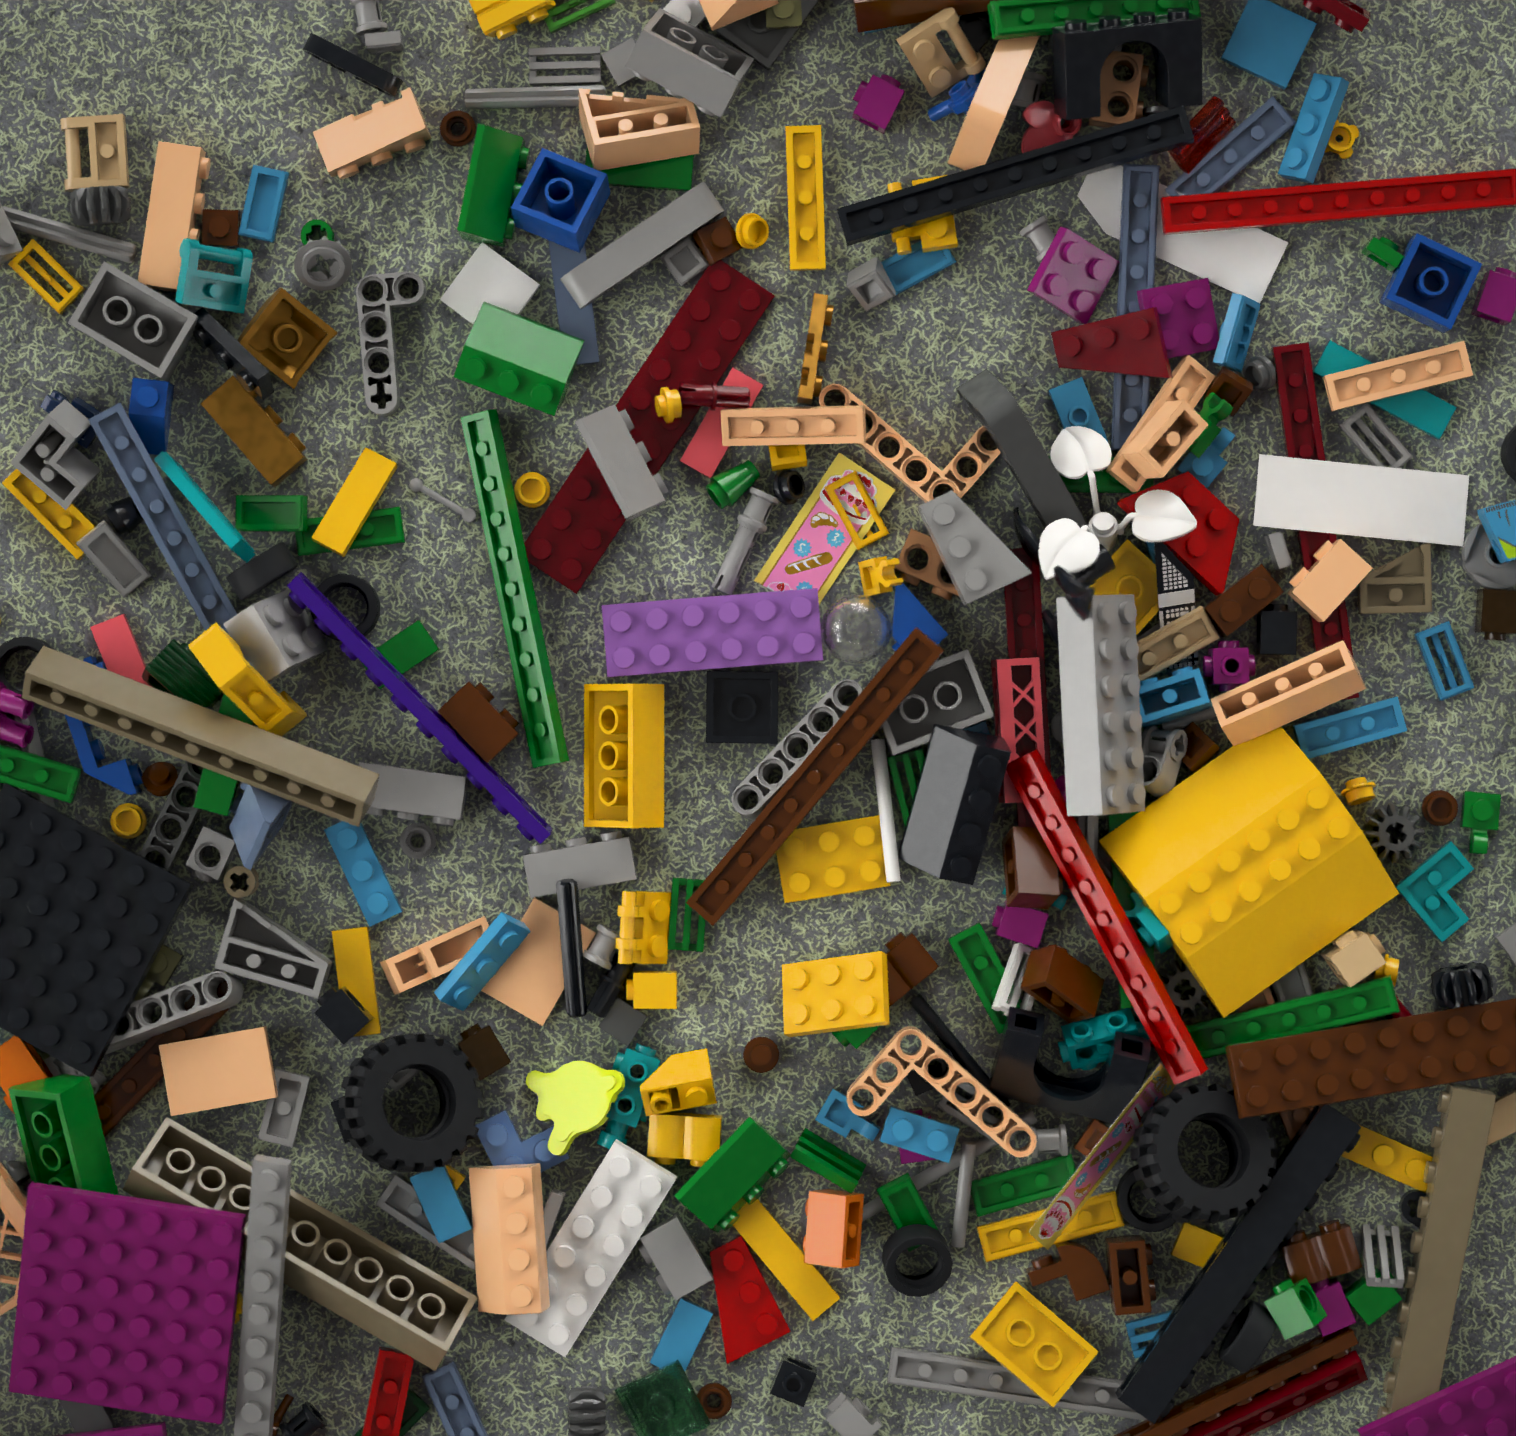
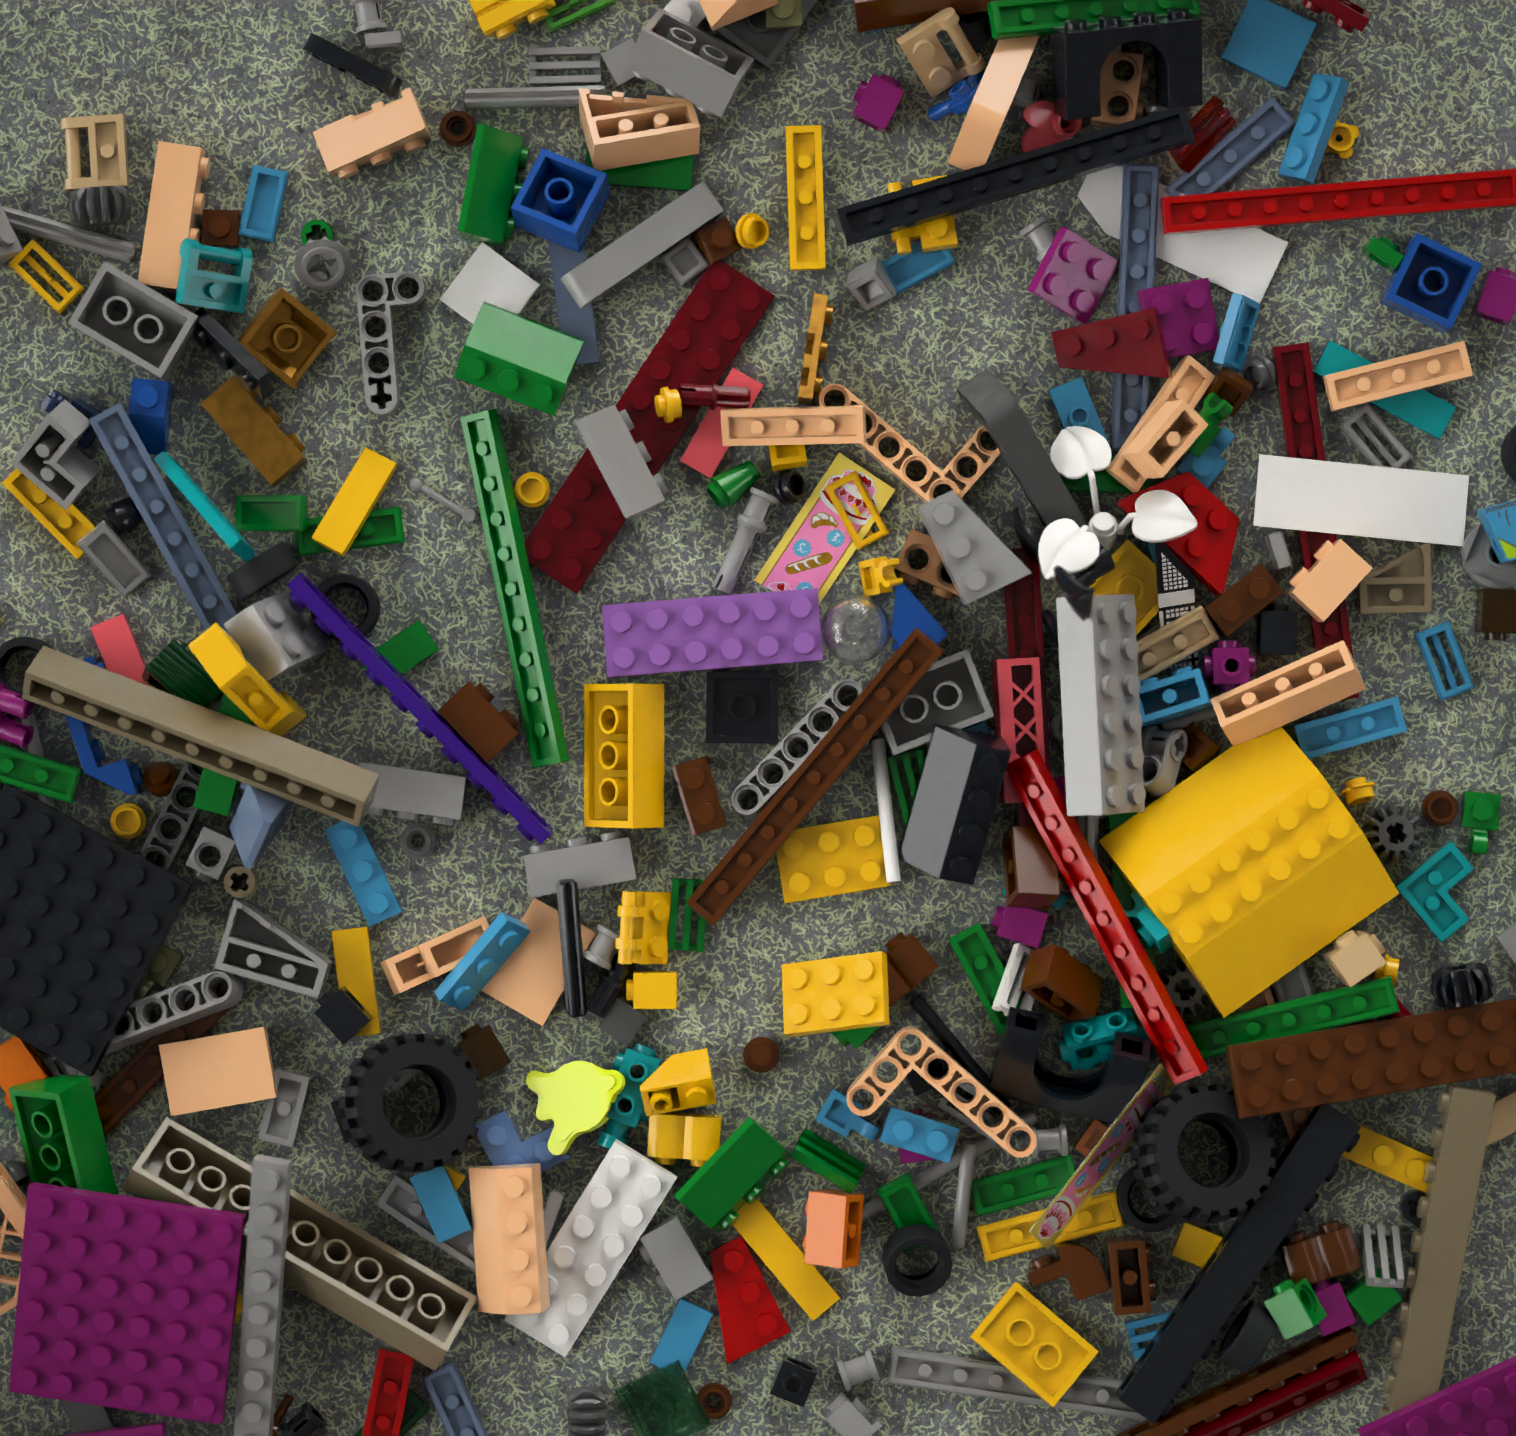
(699, 796): none -> reddish brown brick
(858, 1370): none -> light grey bush

